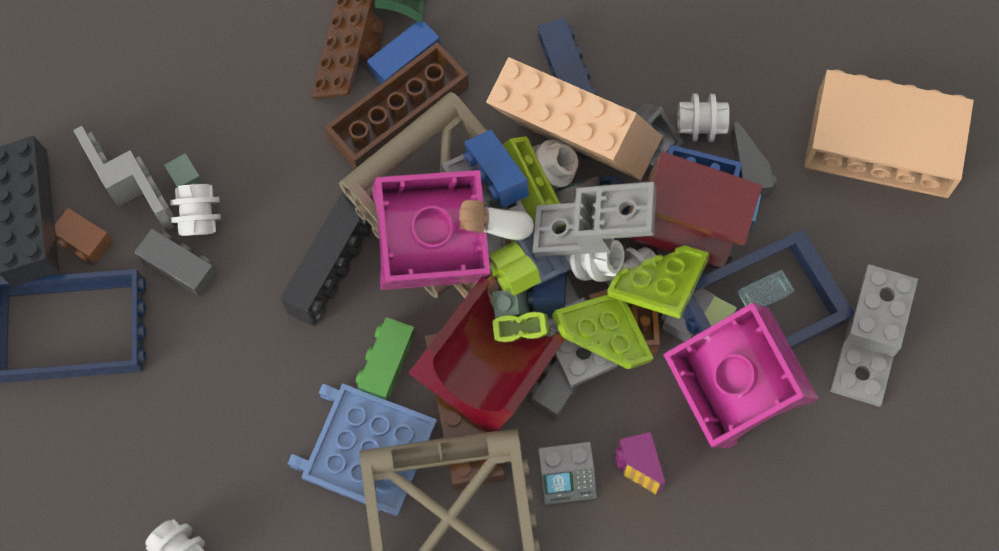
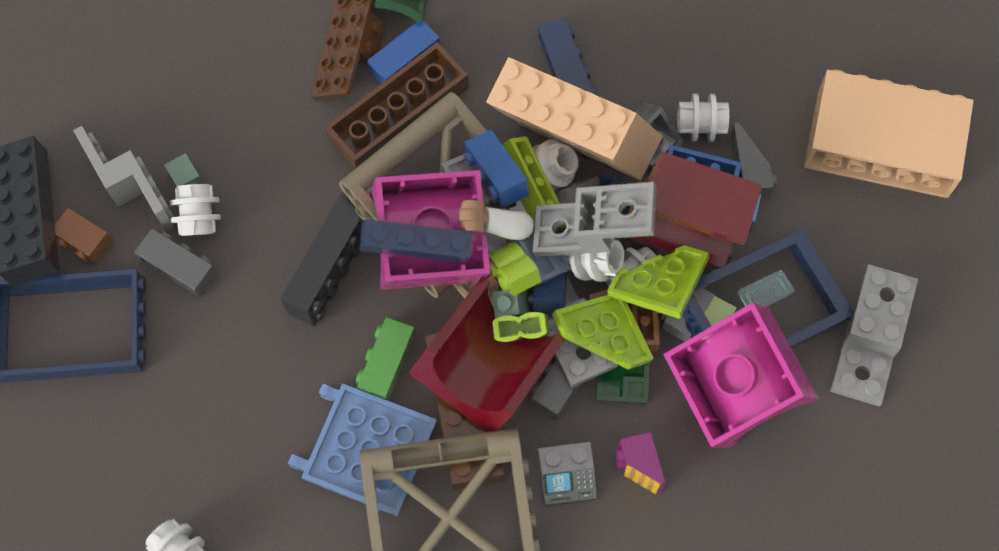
(415, 241): none -> dark blue brick
(624, 385): none -> dark green plate

